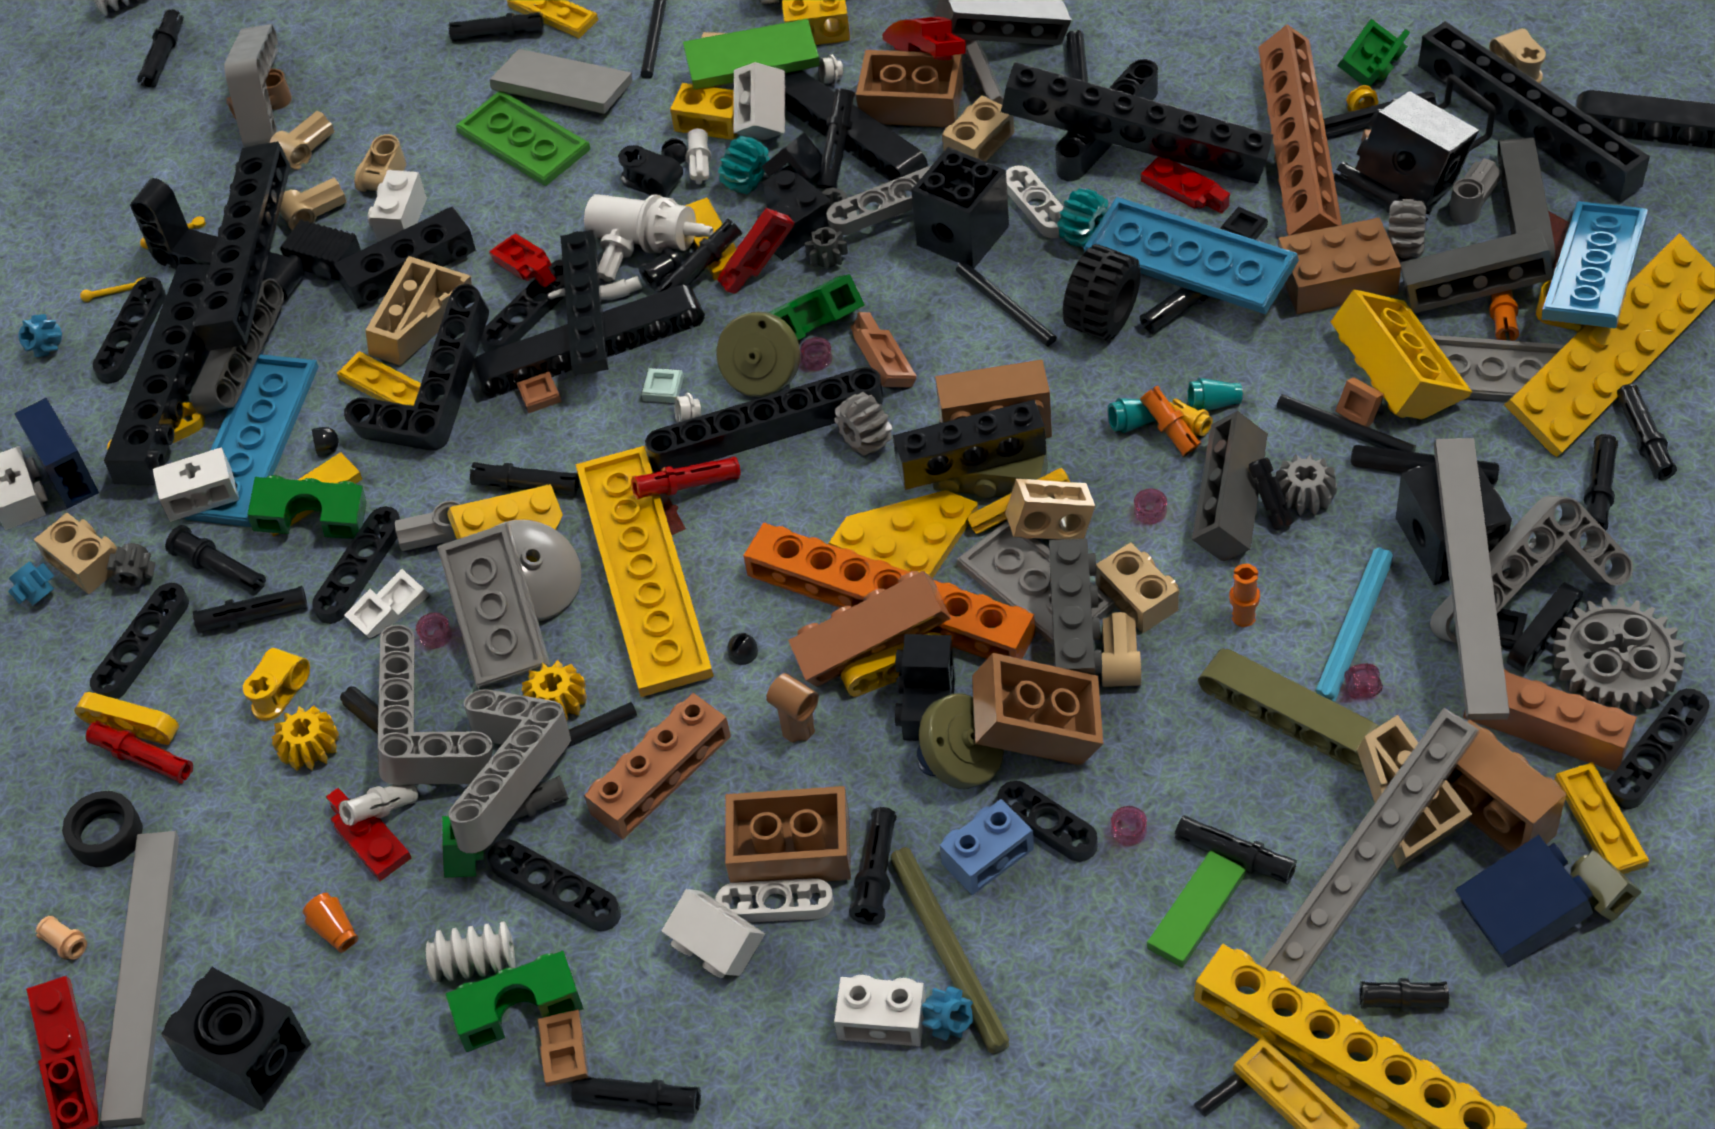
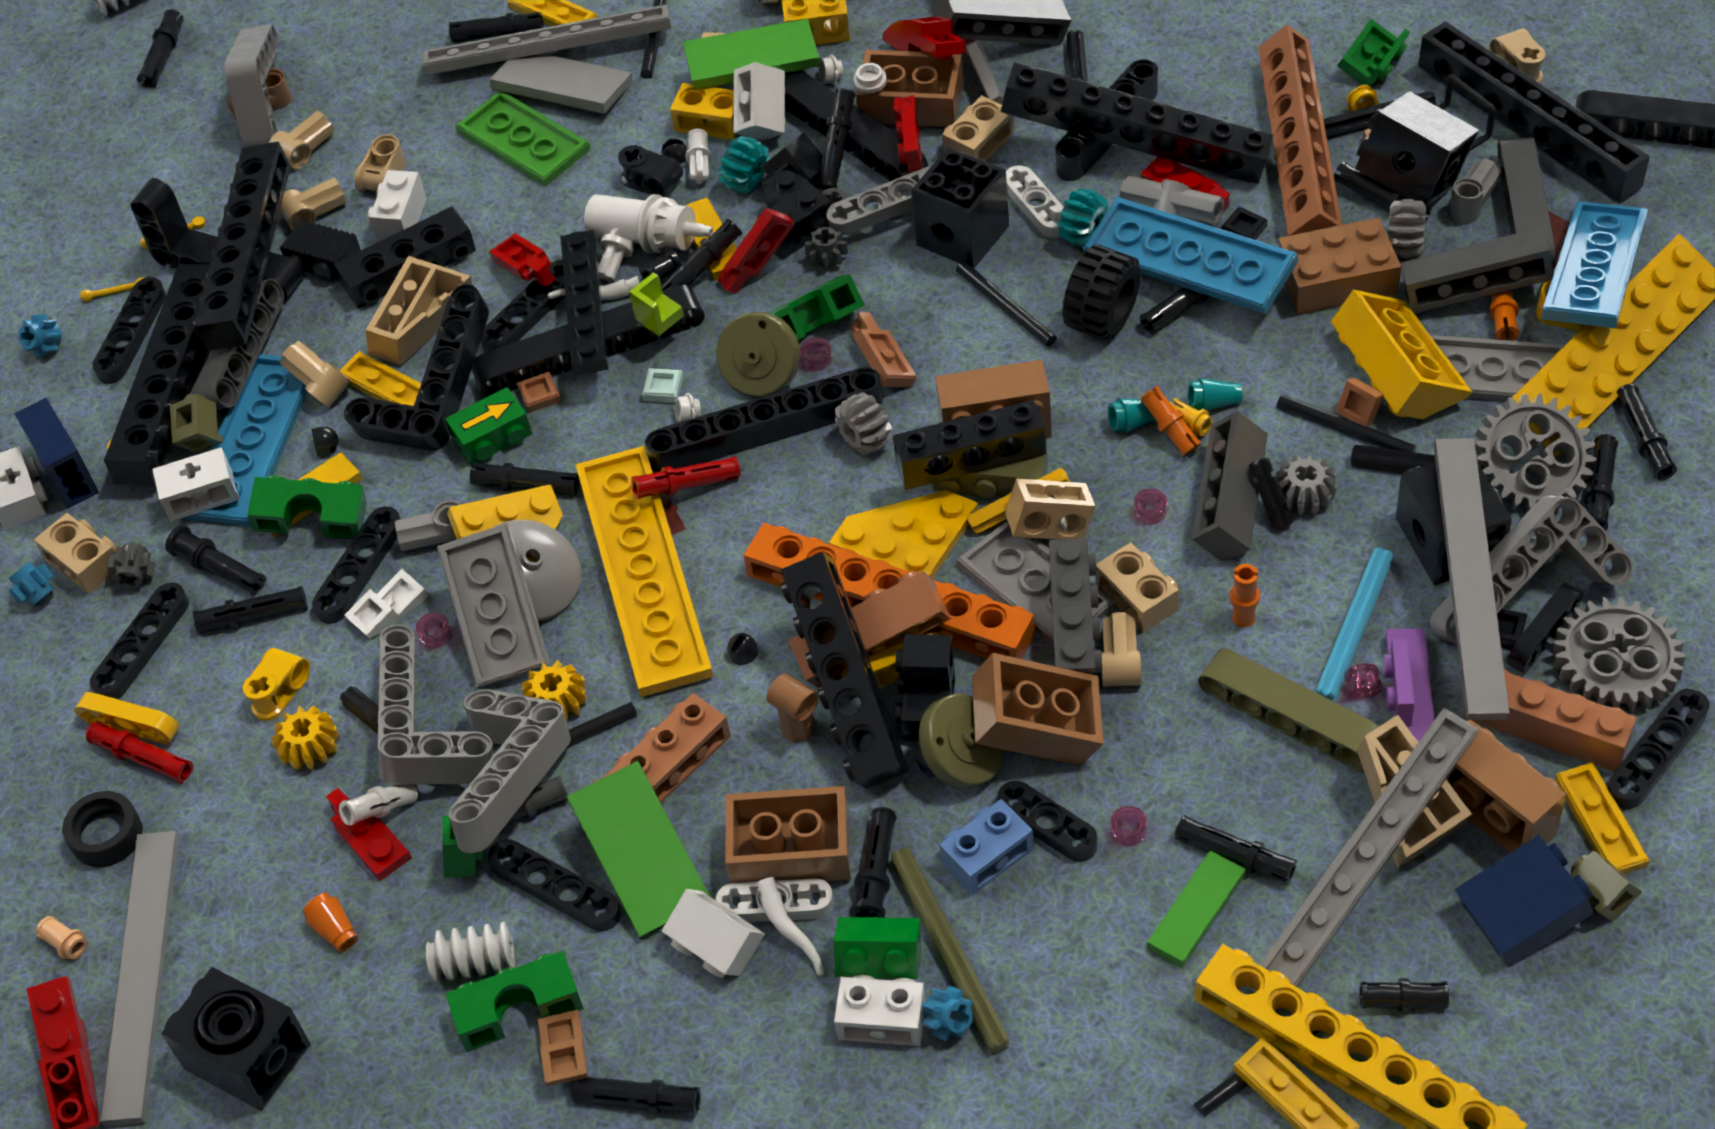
(194, 423): none -> olive brick
(321, 378): none -> tan piece
(489, 426): none -> green brick
(546, 39): none -> light grey tile
(636, 846): none -> bright green tile
(653, 307): none -> lime panel
(776, 913): none -> white animal
(869, 78): none -> white plate
(877, 947): none -> green brick
(885, 757): none -> black brick
(908, 131): none -> red hinge
(1174, 198): none -> light grey piece
(1409, 679): none -> medium lavender bracket
(1511, 427): none -> light grey gear

